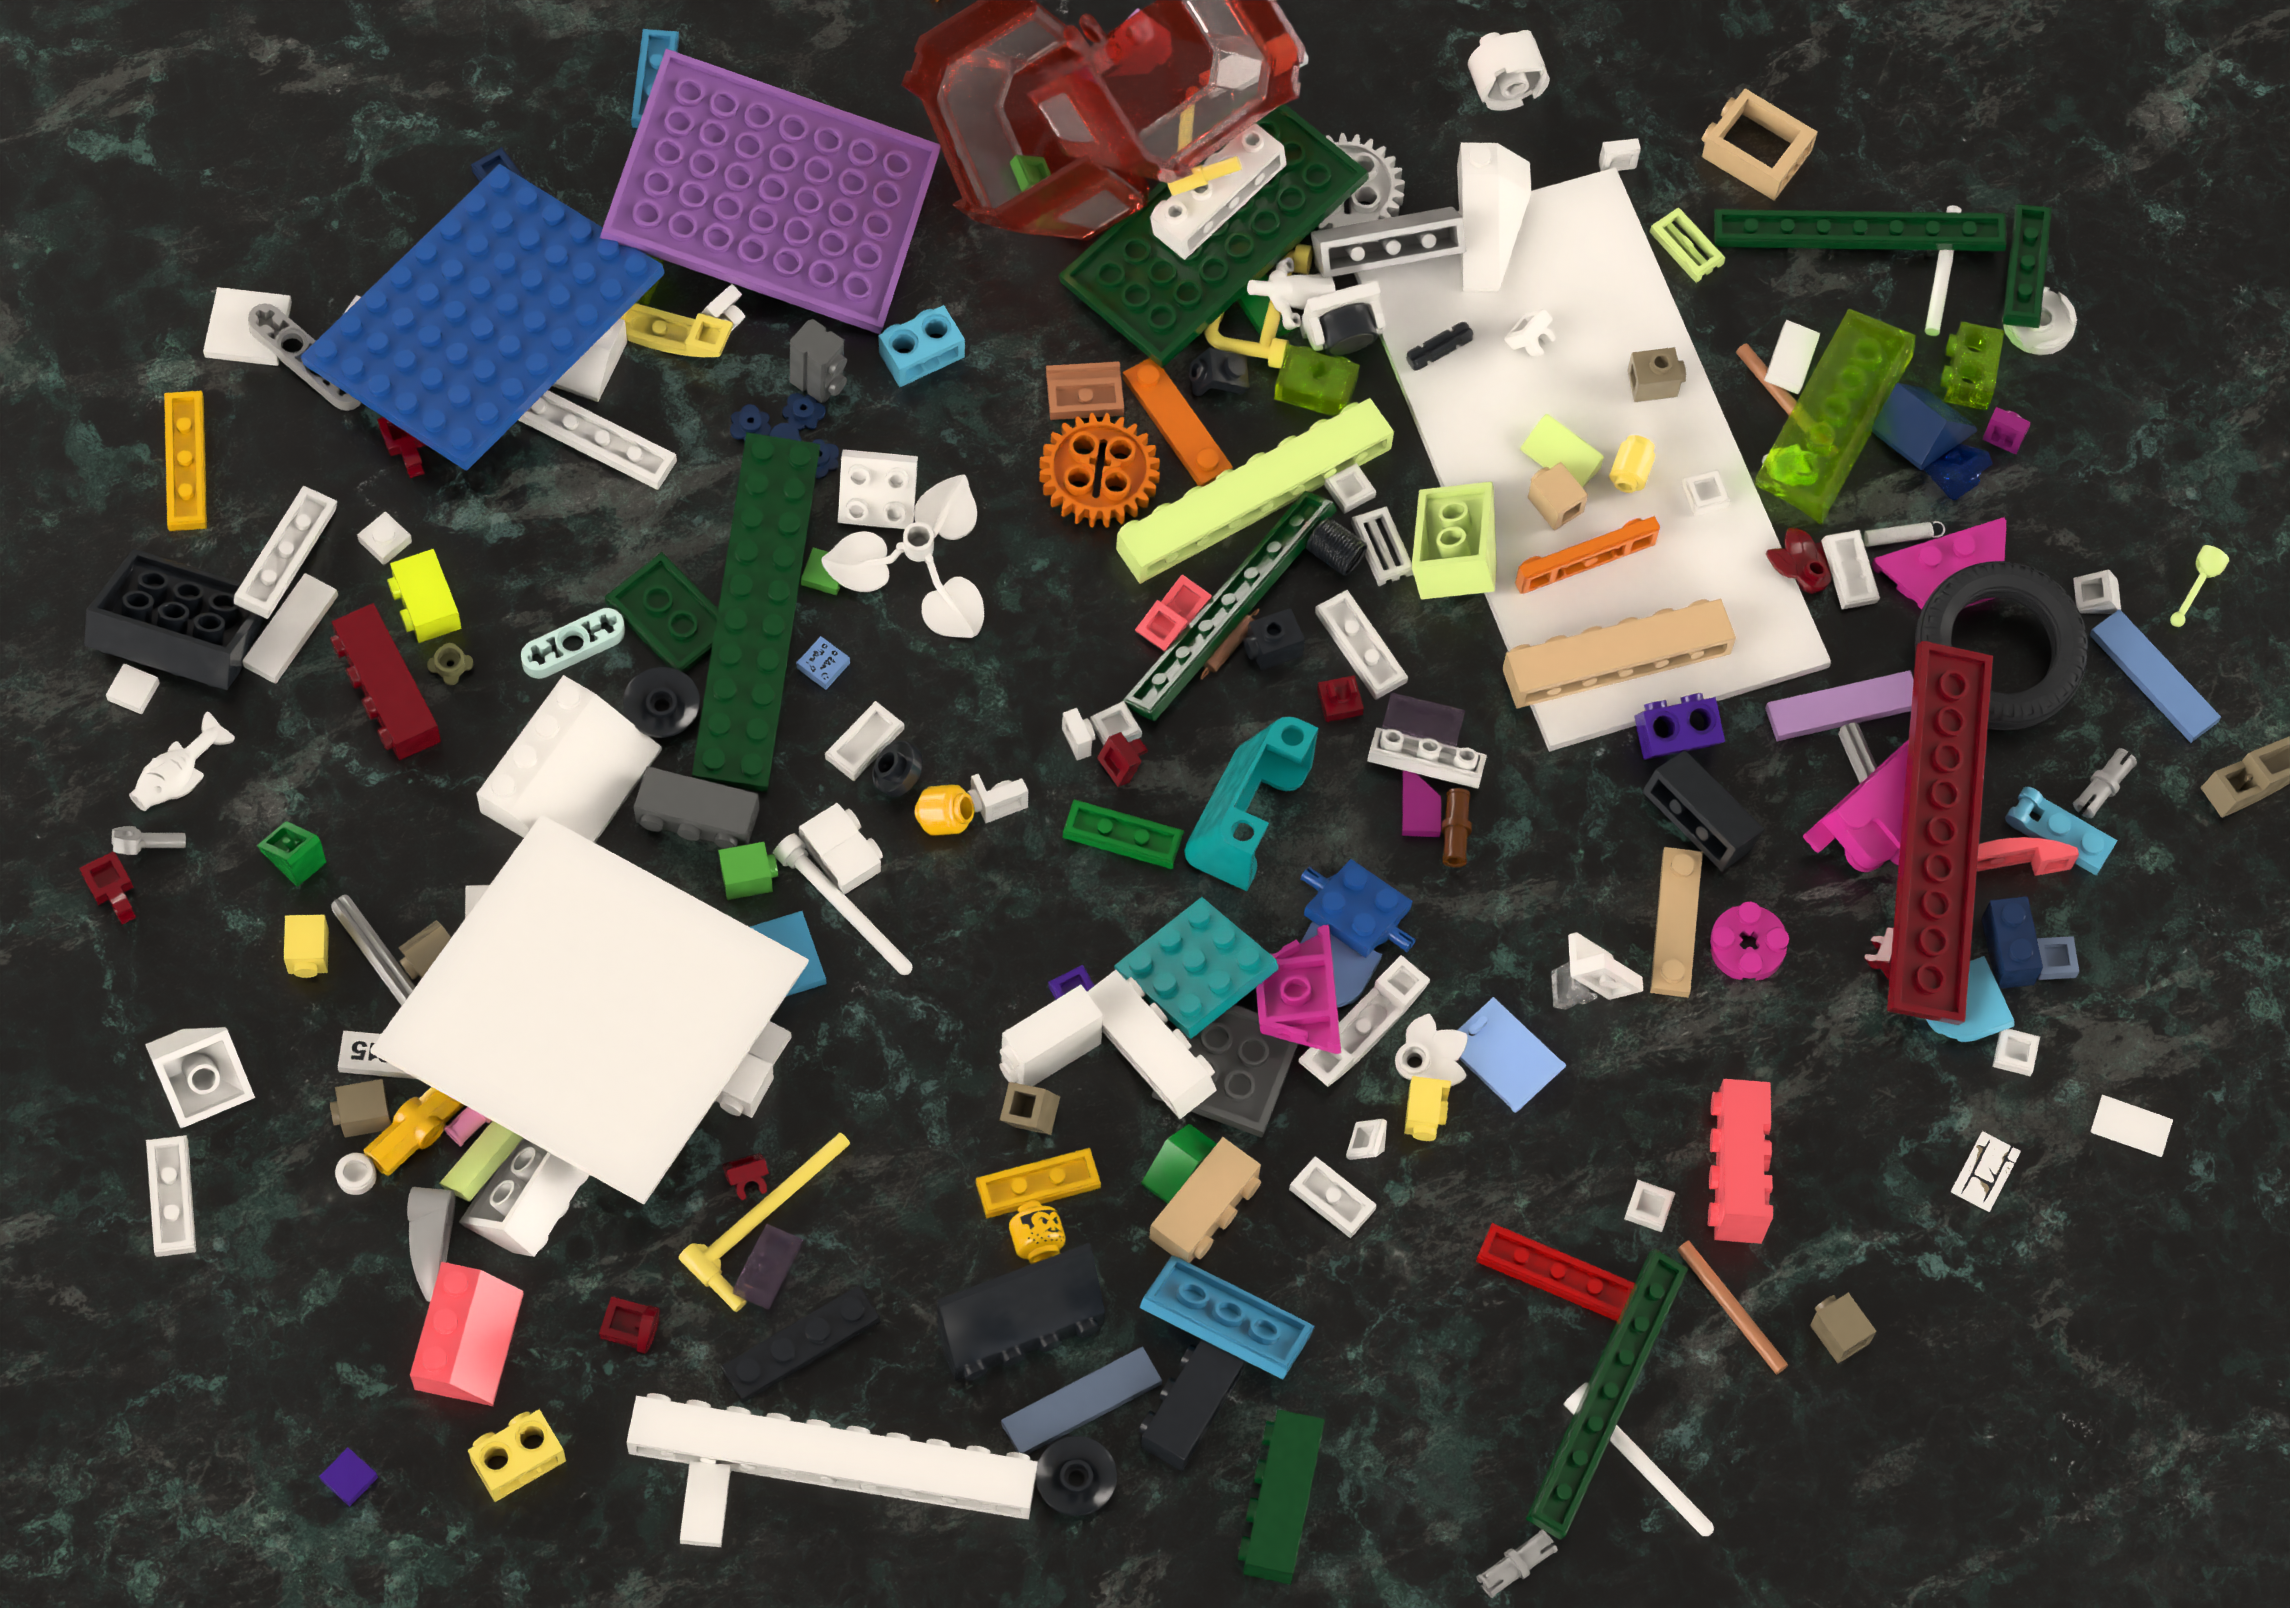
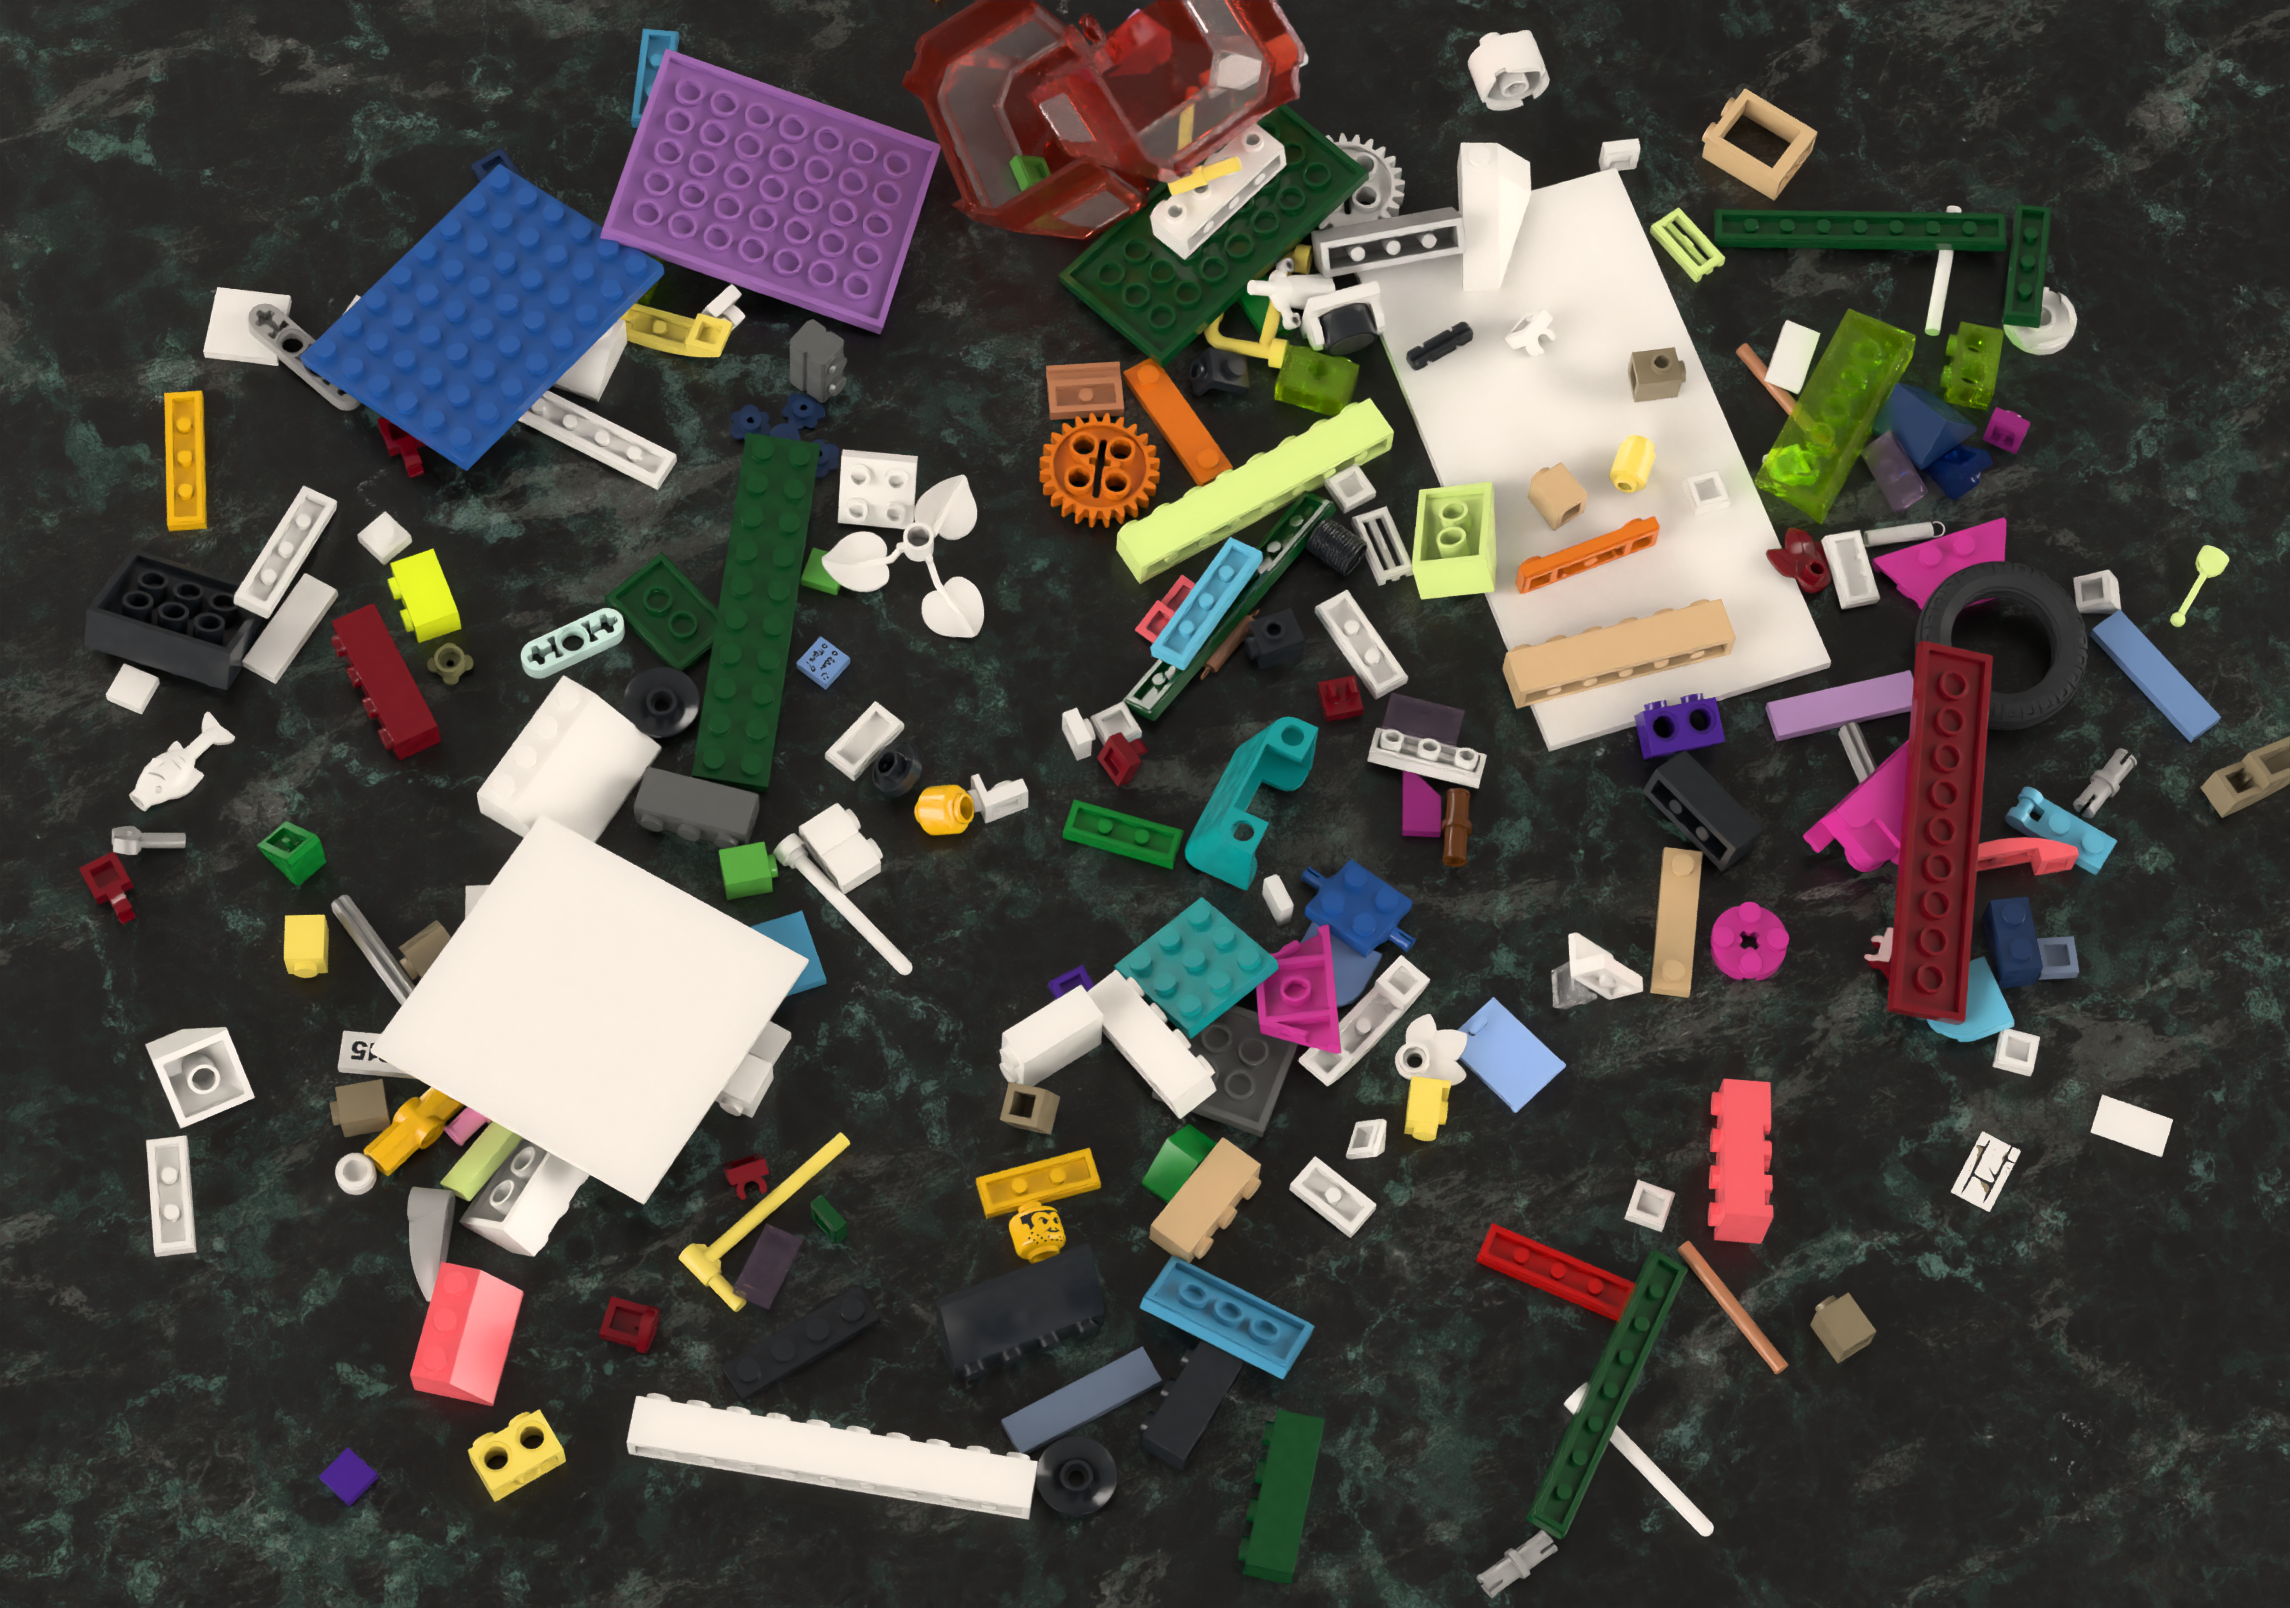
(705, 1504): white tile -> none
(828, 1220): none -> dark green tile
(925, 352): medium azure brick -> none
(1206, 603): none -> medium azure plate
(1277, 899): none -> white tile
(1554, 443): yellowish green slope -> none
(1894, 471): none -> clear purple plate

